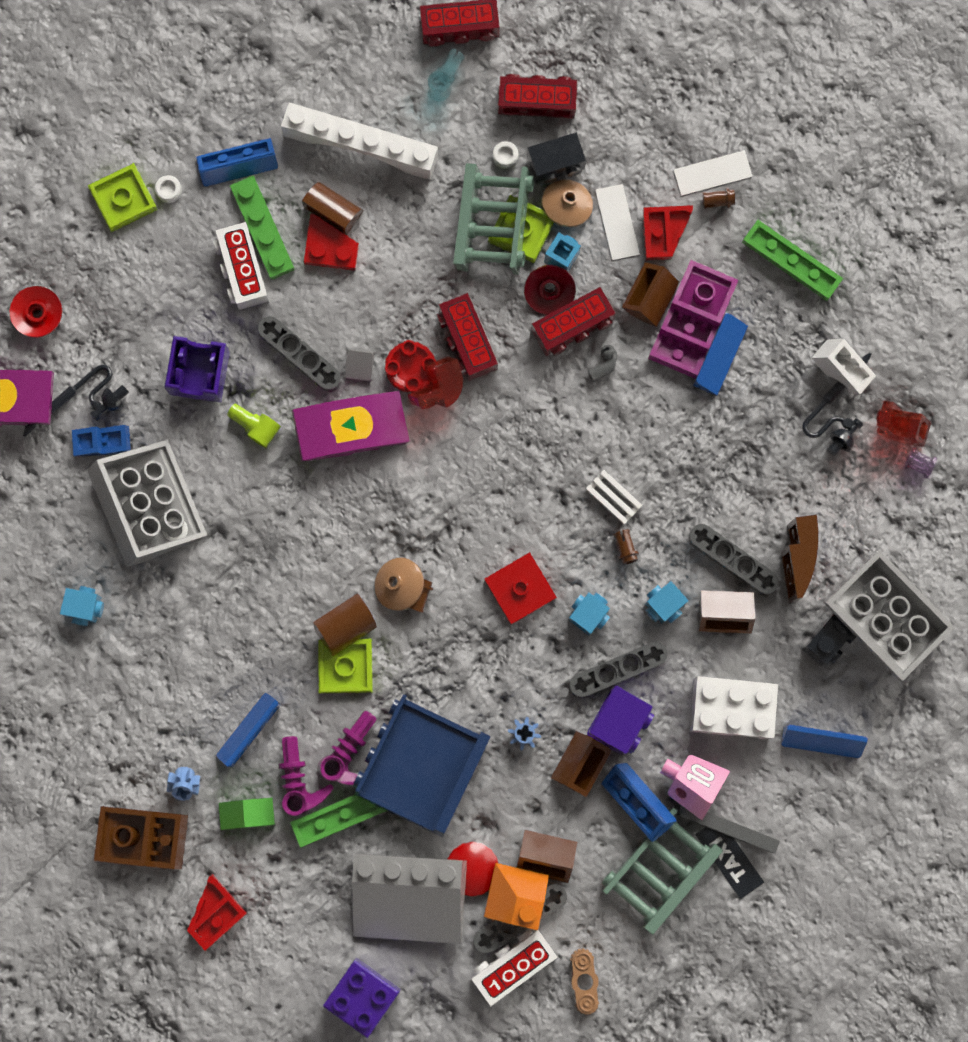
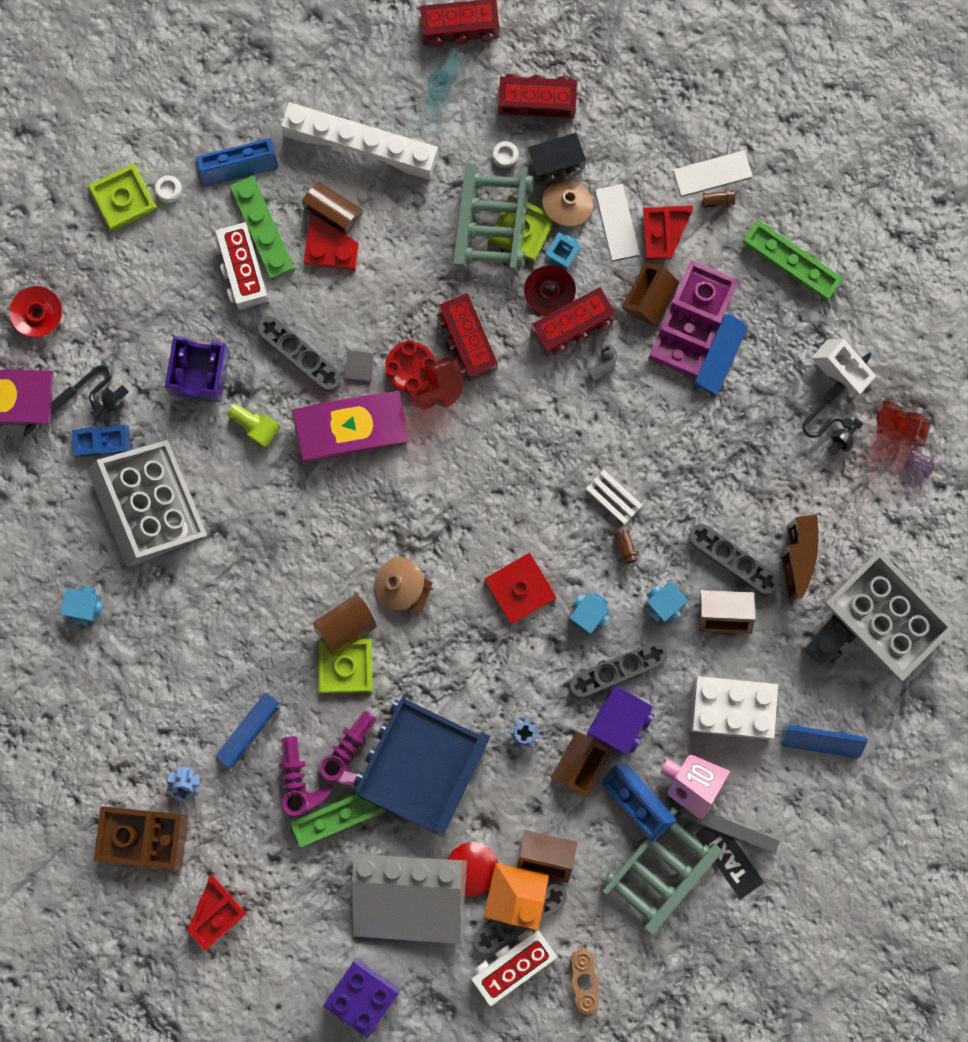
(246, 813): bright green slope -> none

